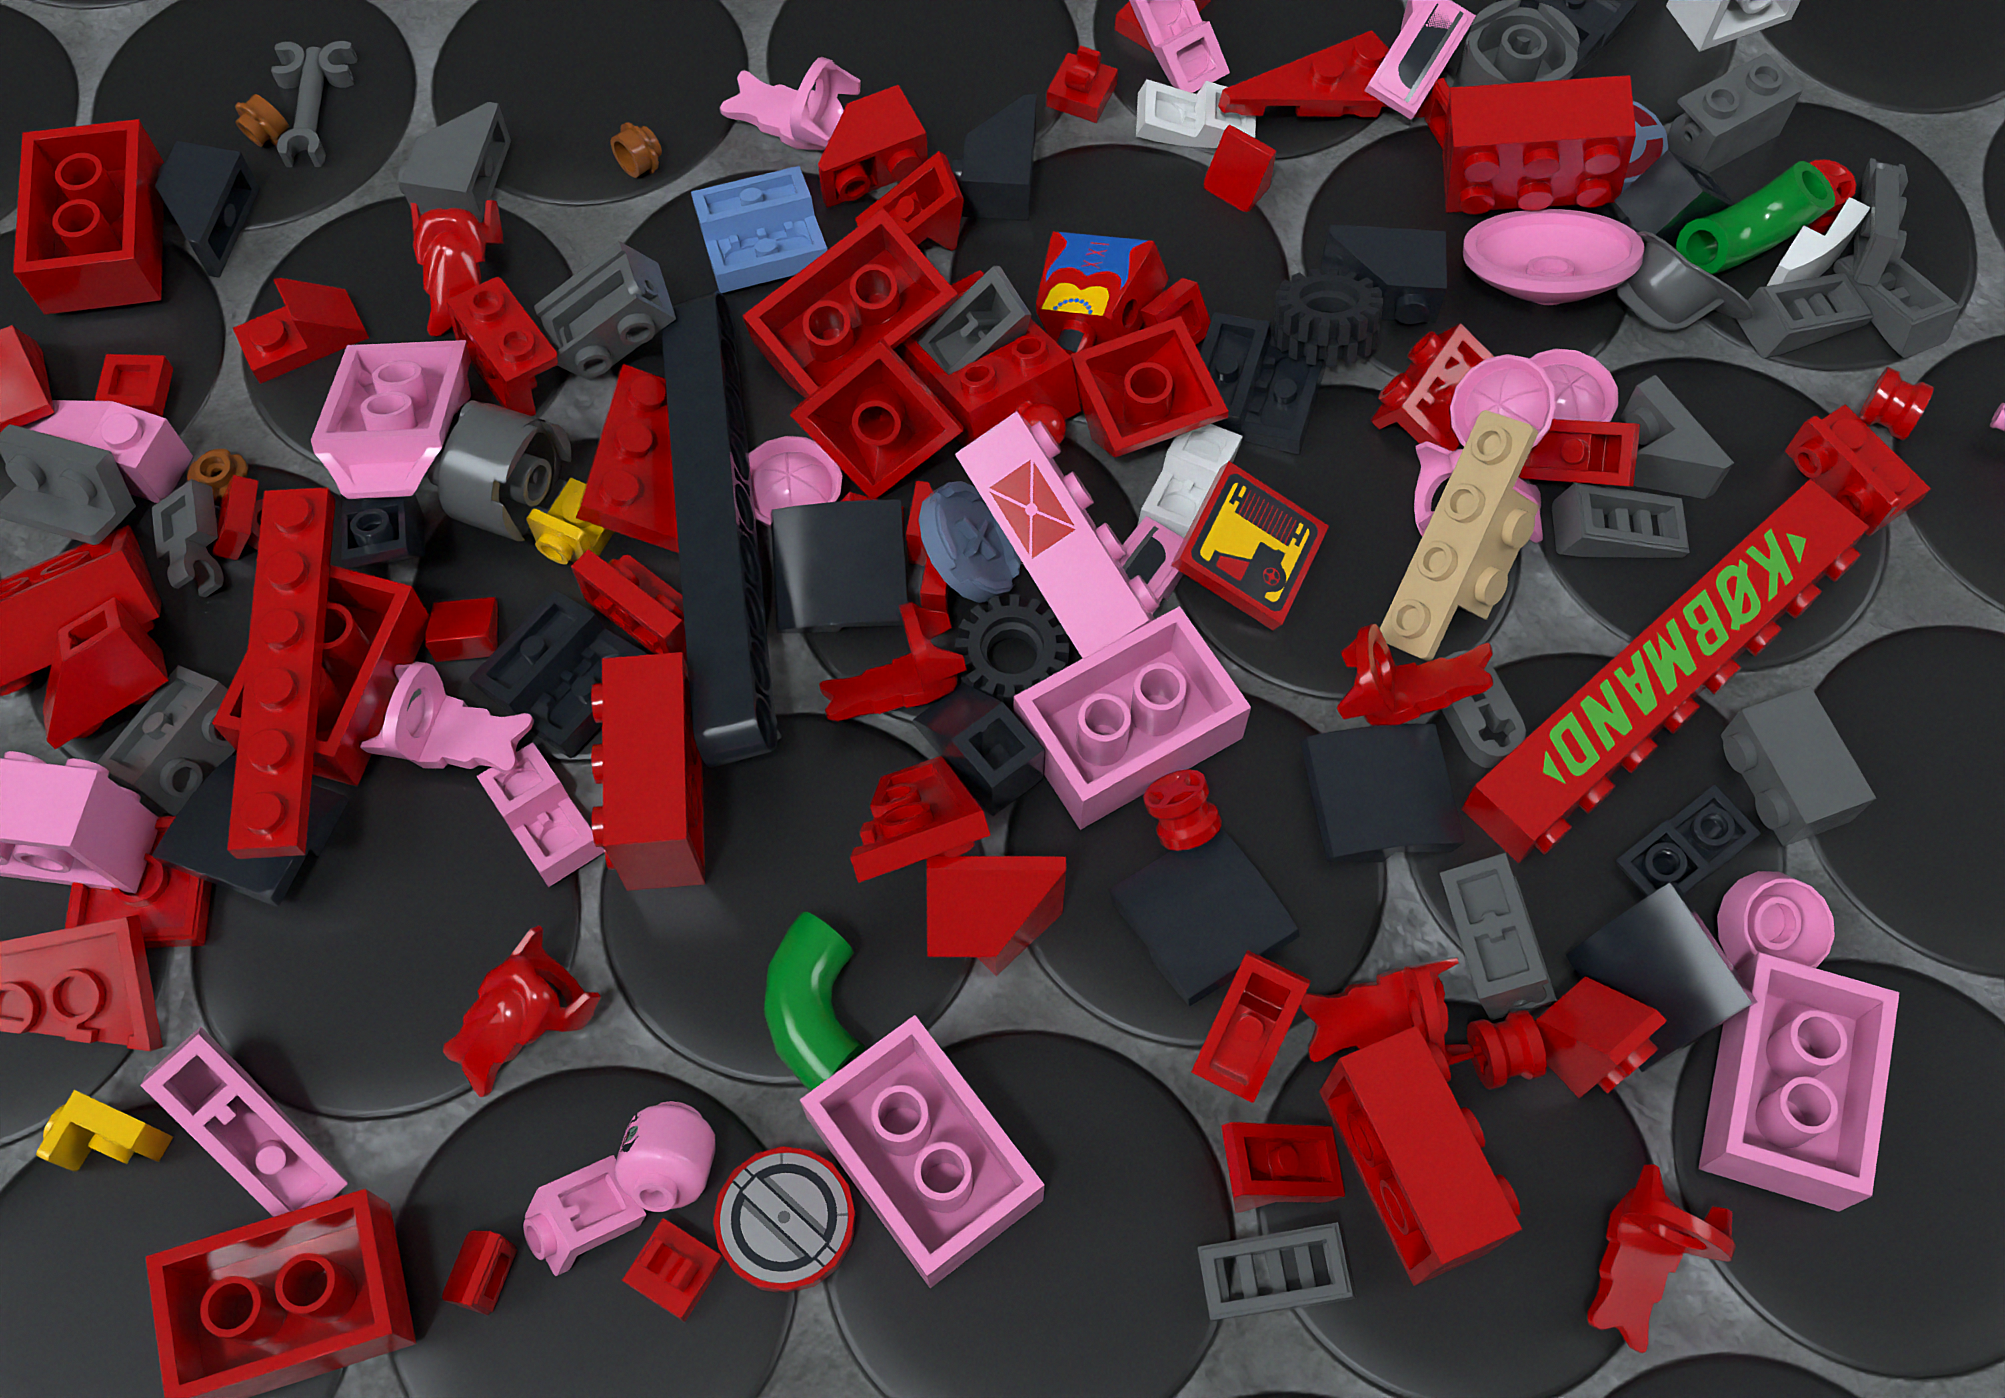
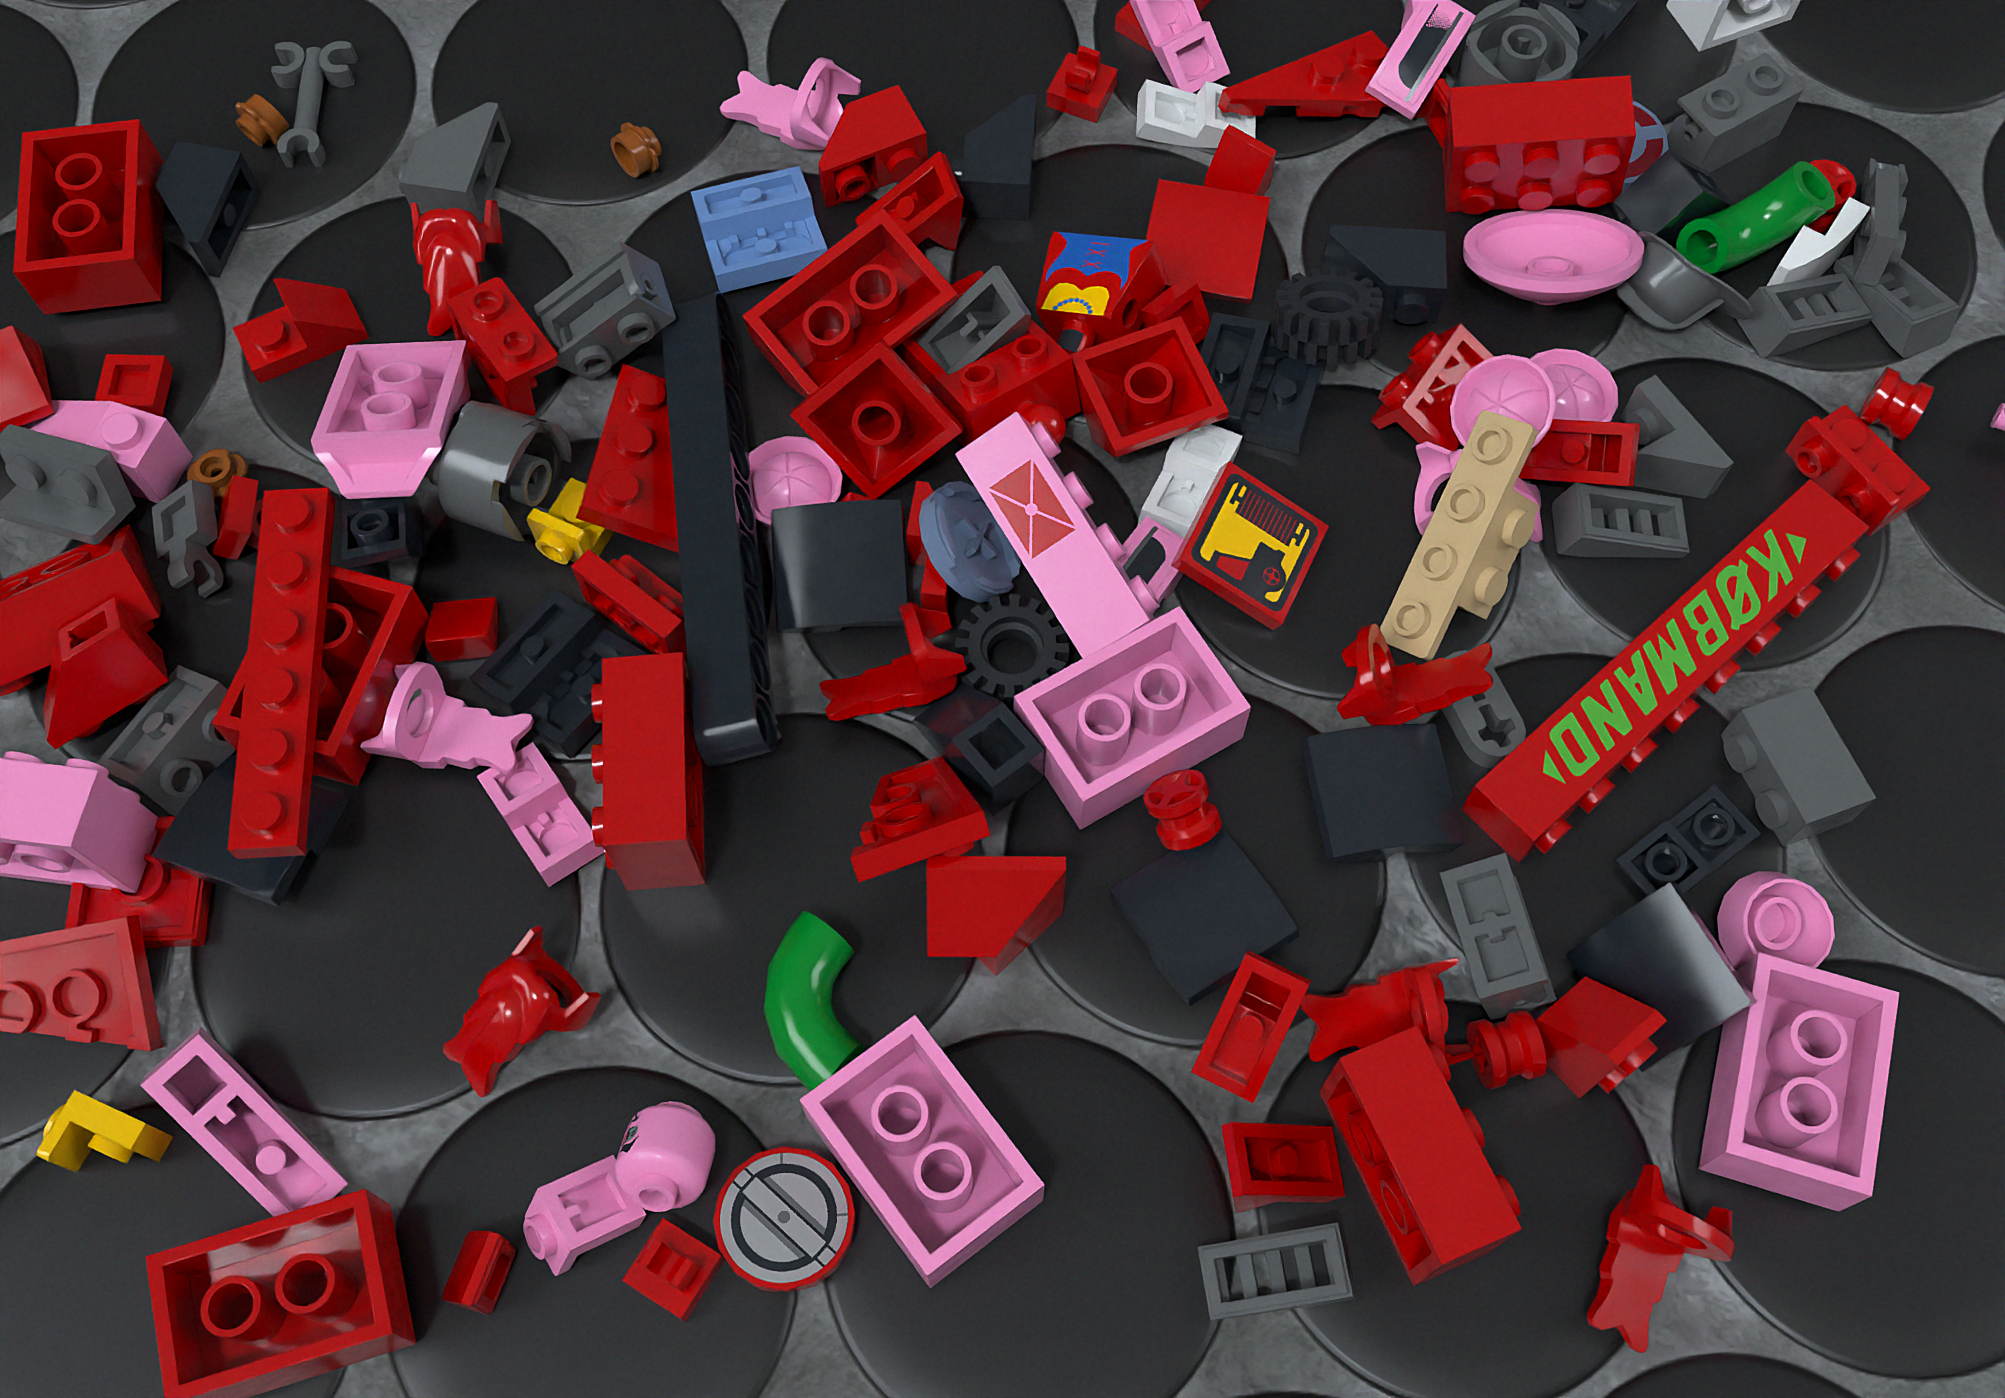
(1209, 237): none -> red slope

